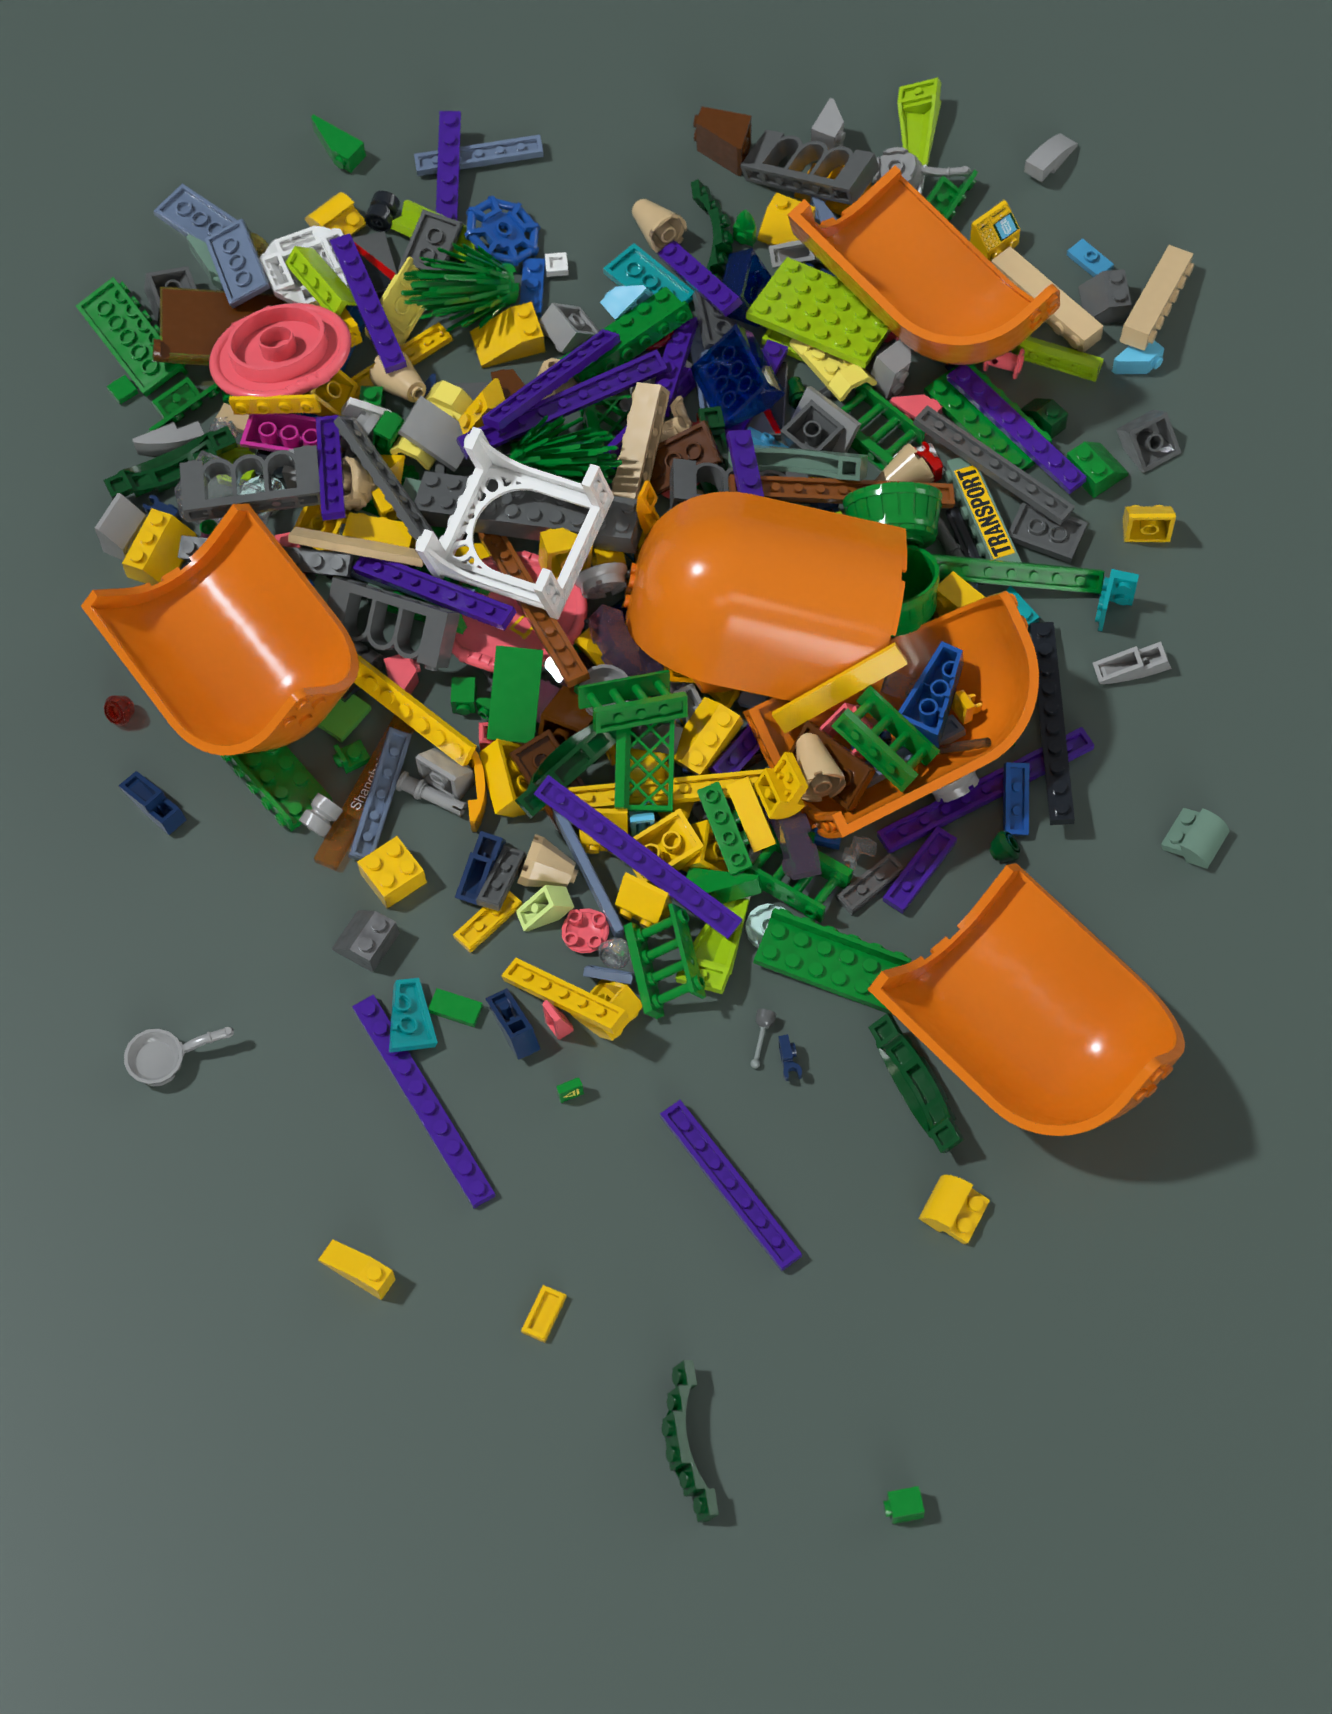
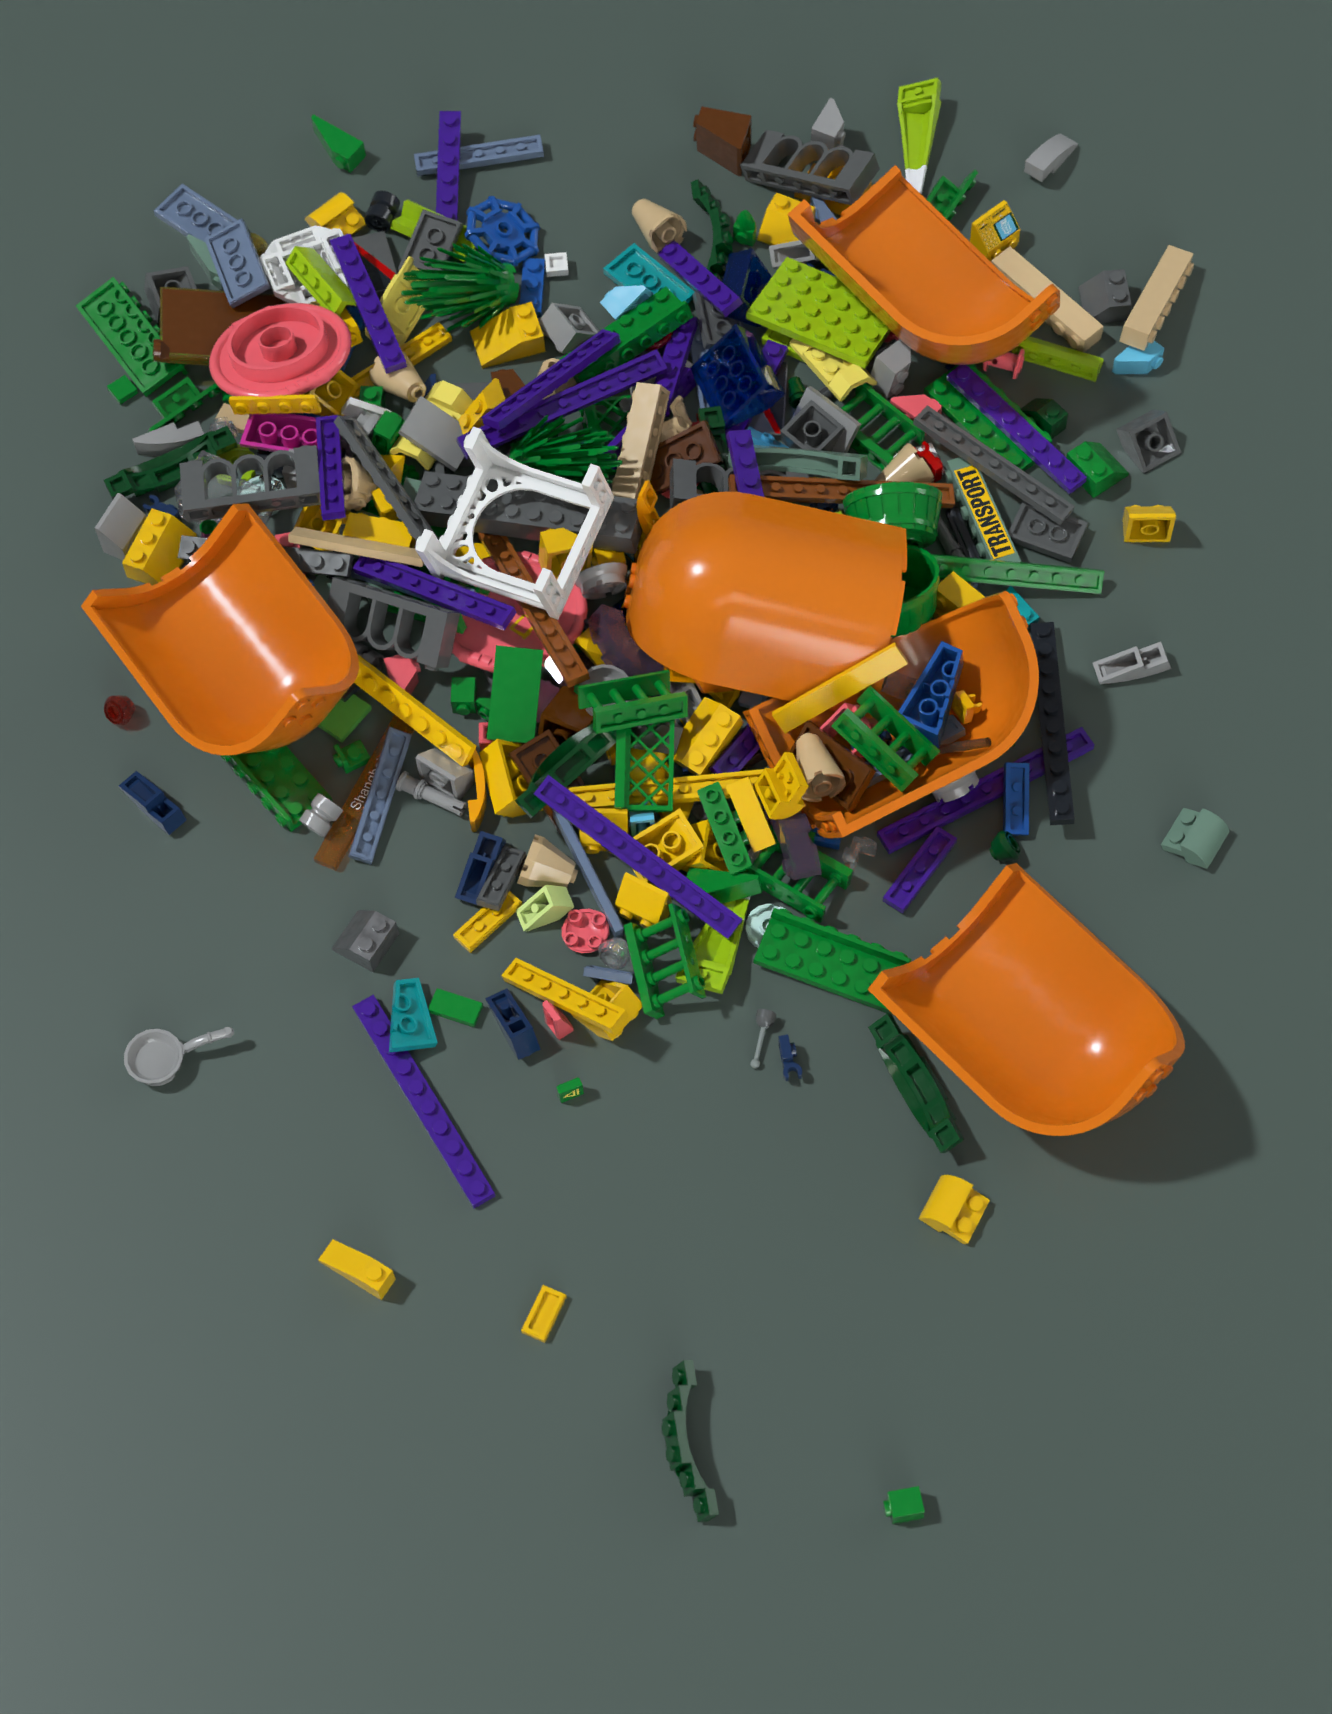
(392, 872): yellow brick -> none
(731, 1185): dark purple plate -> none
(870, 884): dark grey tile -> none
(912, 168): light grey piece -> none
(1089, 258): dark azure plate -> none
(1117, 588): teal bracket -> none

